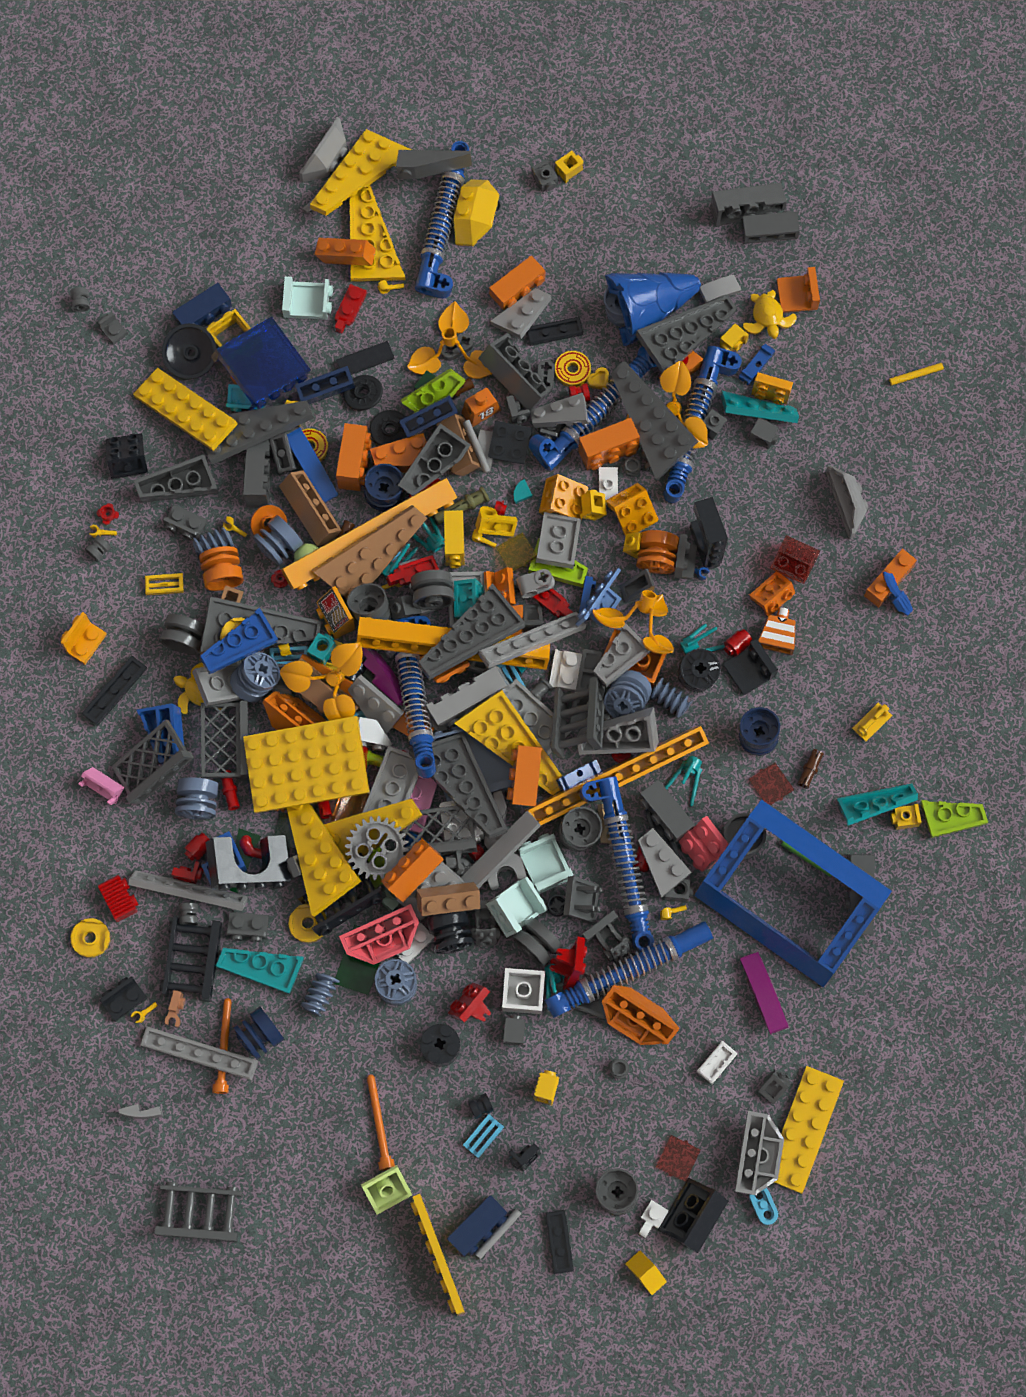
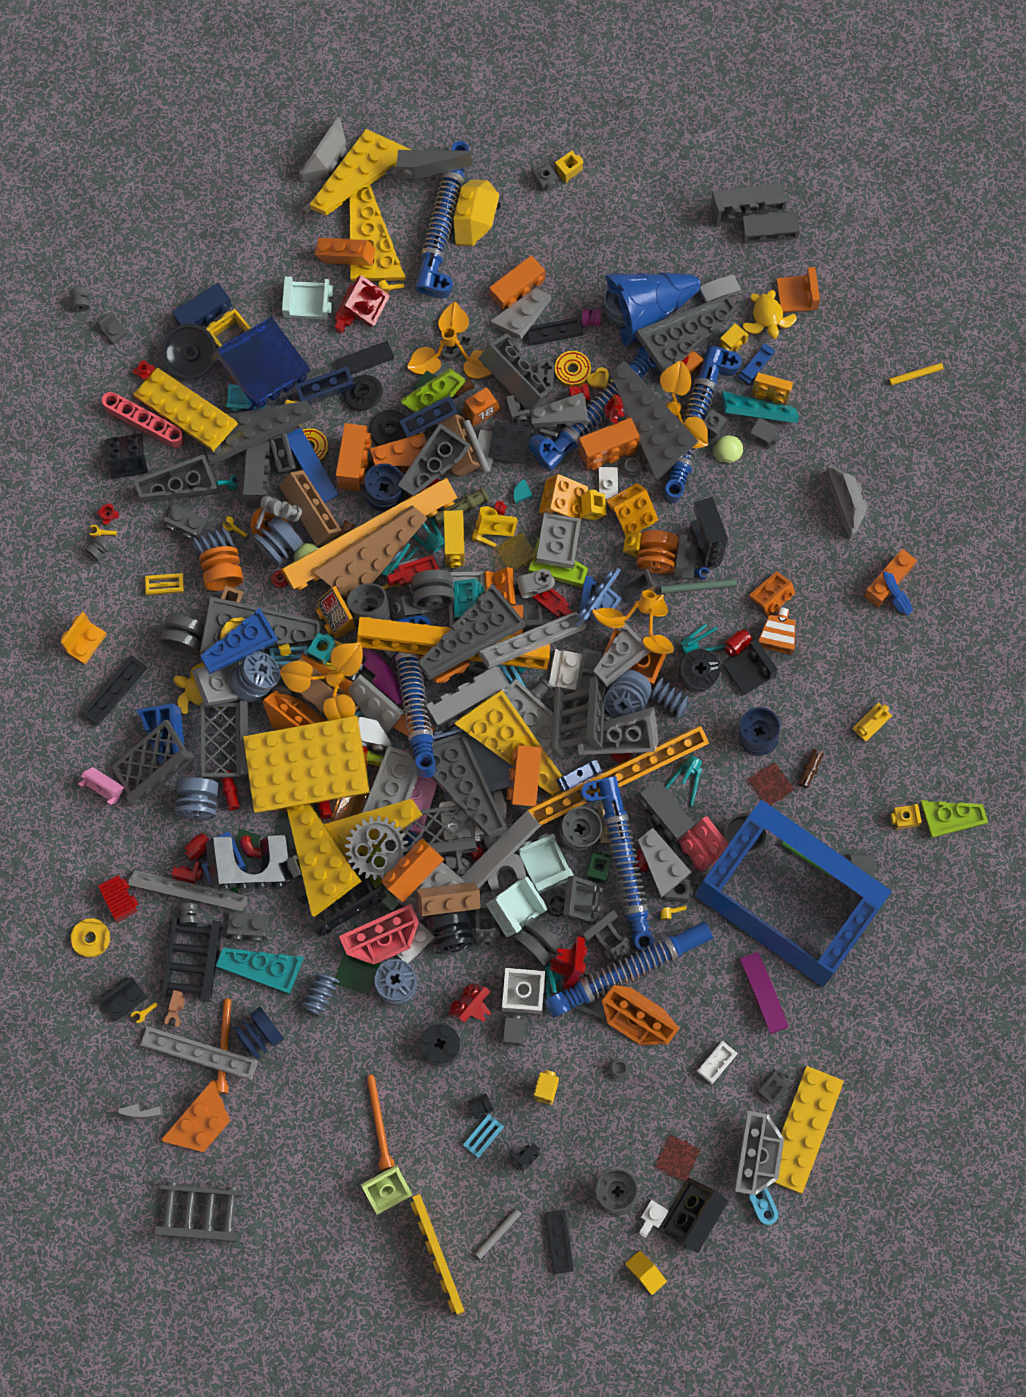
(137, 413): none -> coral beam
(144, 374): none -> red plate
(200, 1122): none -> orange wing
(232, 486): none -> teal hand
(275, 507): none -> light grey piece
(296, 928): yellow tile -> none
(366, 301): none -> red plate
(478, 1227): dark blue brick -> none
(591, 317): none -> magenta wheel
(596, 875): none -> dark green brick
(614, 409): none -> red plate
(699, 586): none -> sand green bar
(728, 449): none -> yellowish green hair
(795, 559): clear red slope -> none
(869, 804): teal wing -> none

